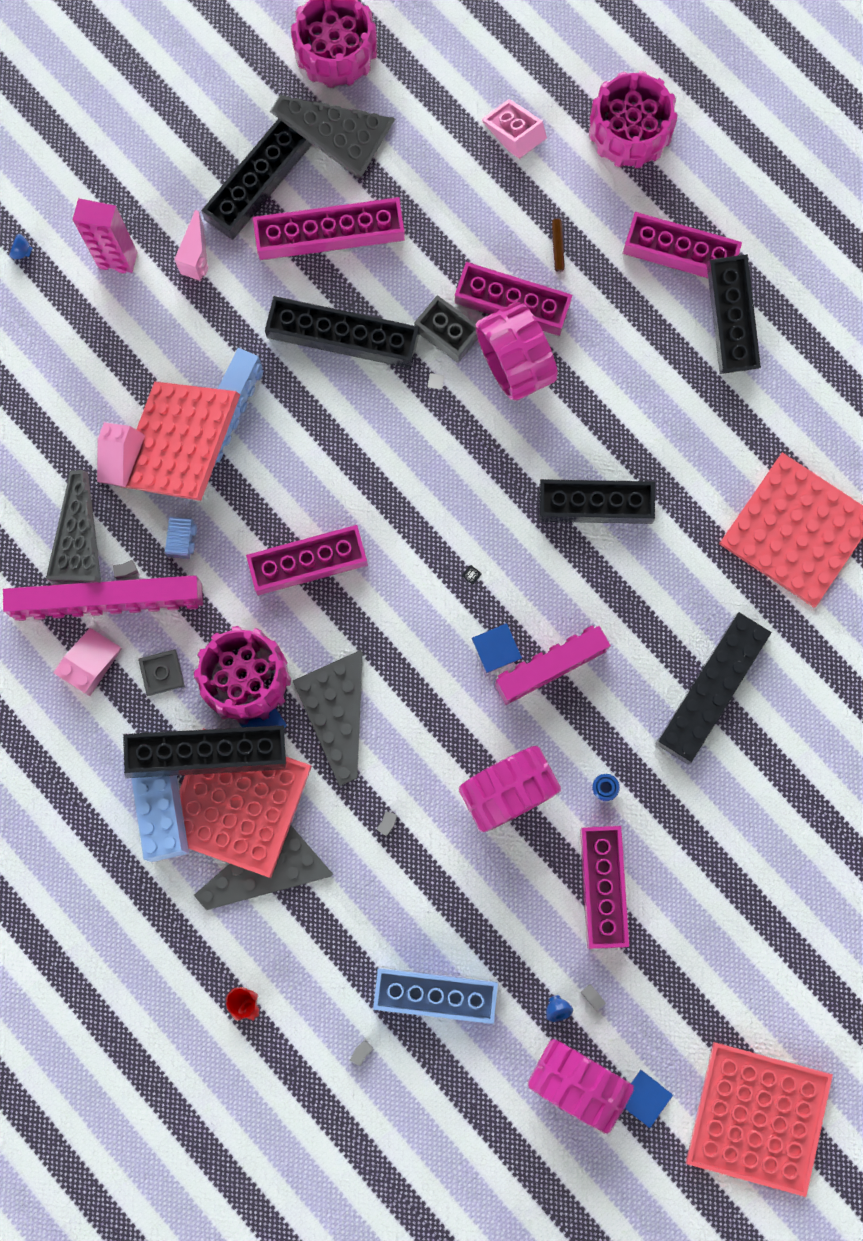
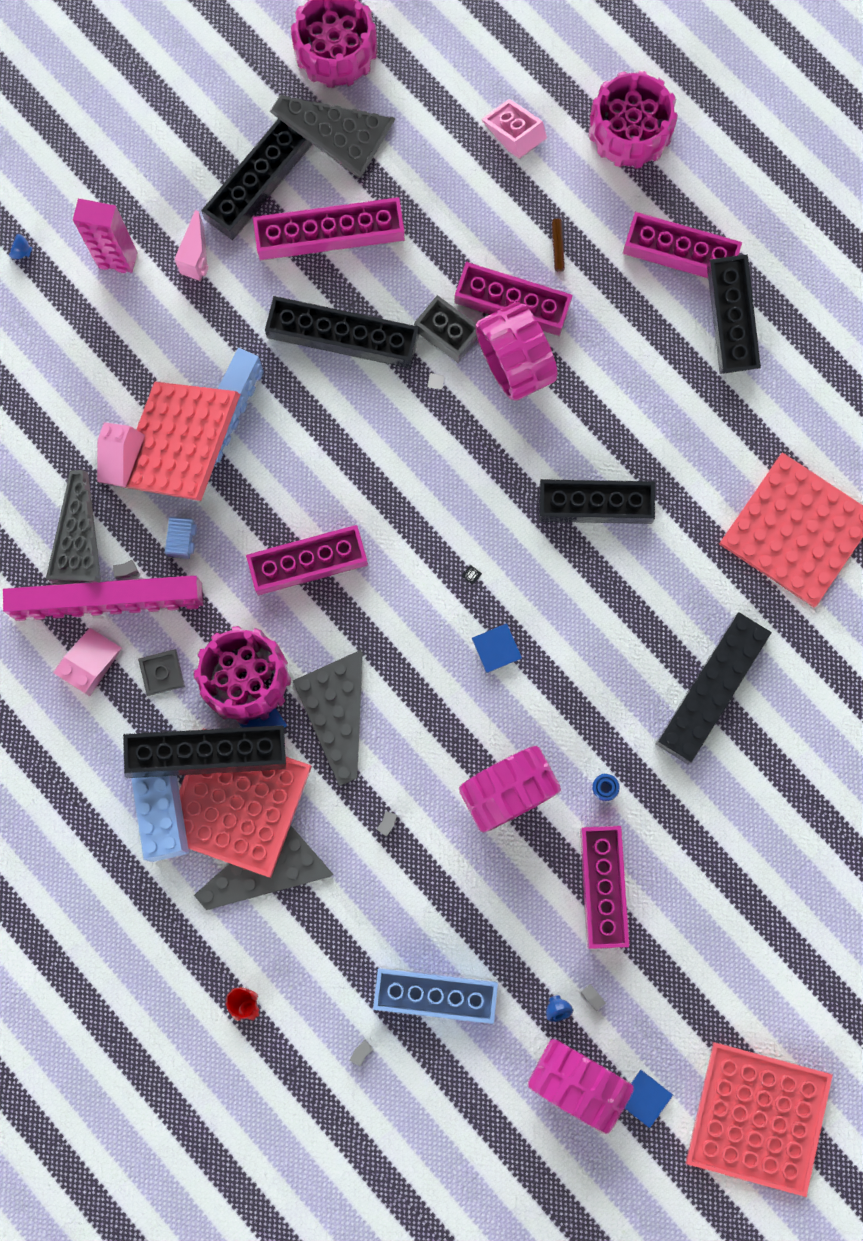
(552, 664): dark pink brick -> none

